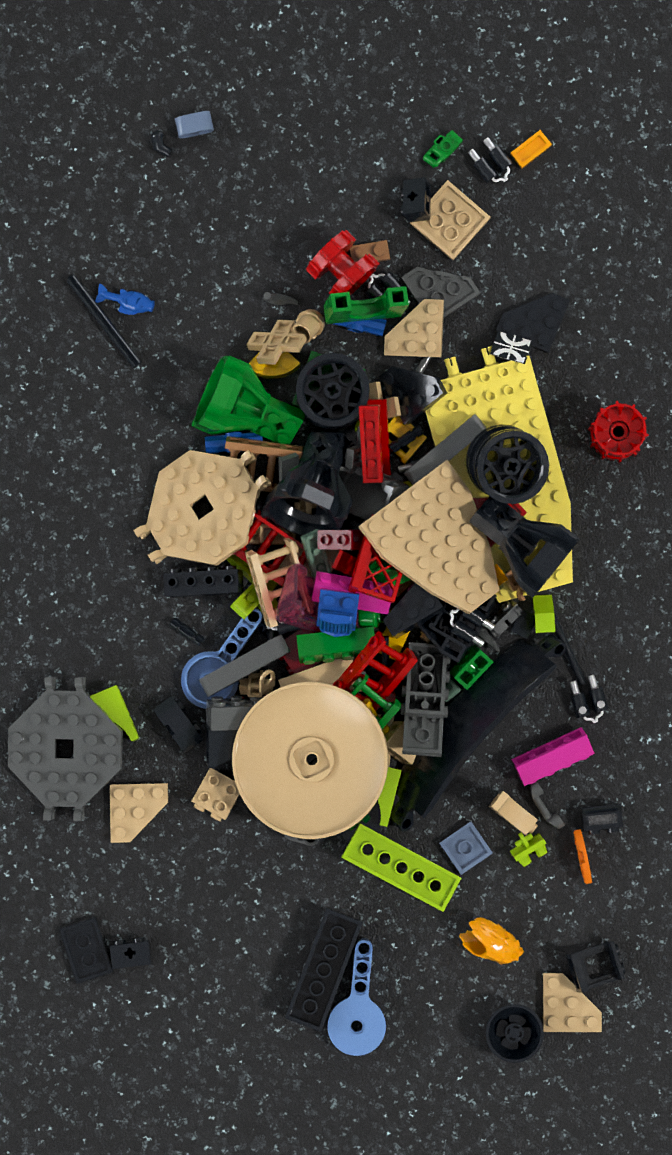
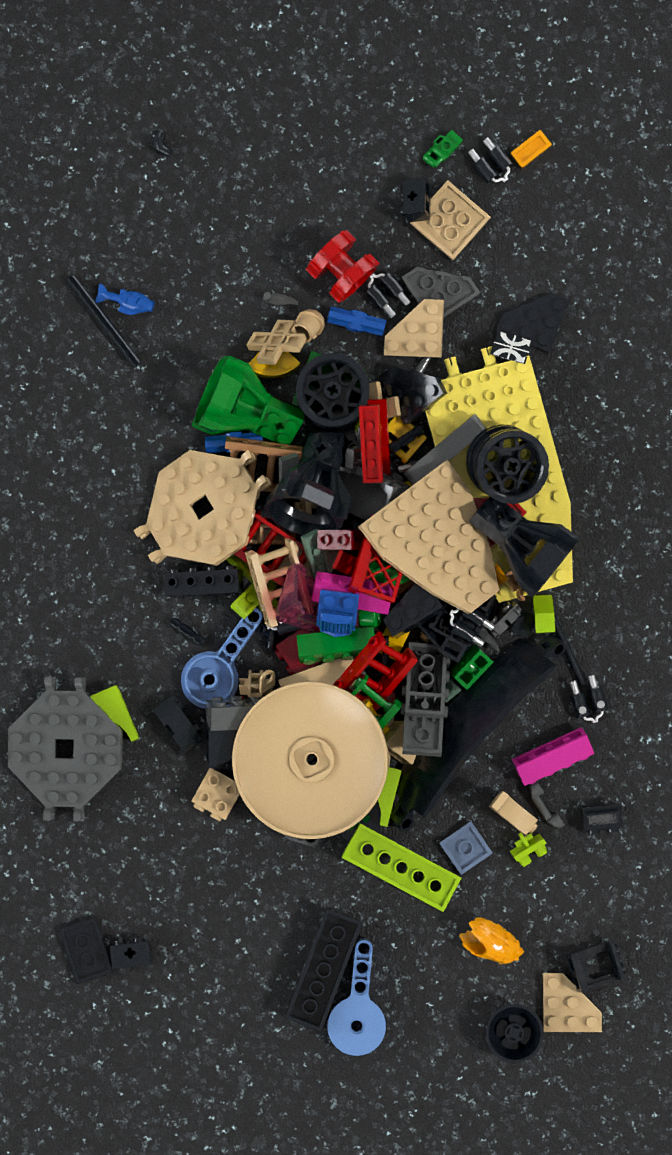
(134, 807): tan plate -> none
(194, 124): sand blue beam -> none
(244, 665): dark grey beam -> none
(341, 308): green arch -> none
(378, 250): medium nougat plate -> none
(582, 855): orange tile -> none
(622, 417): red piece -> none

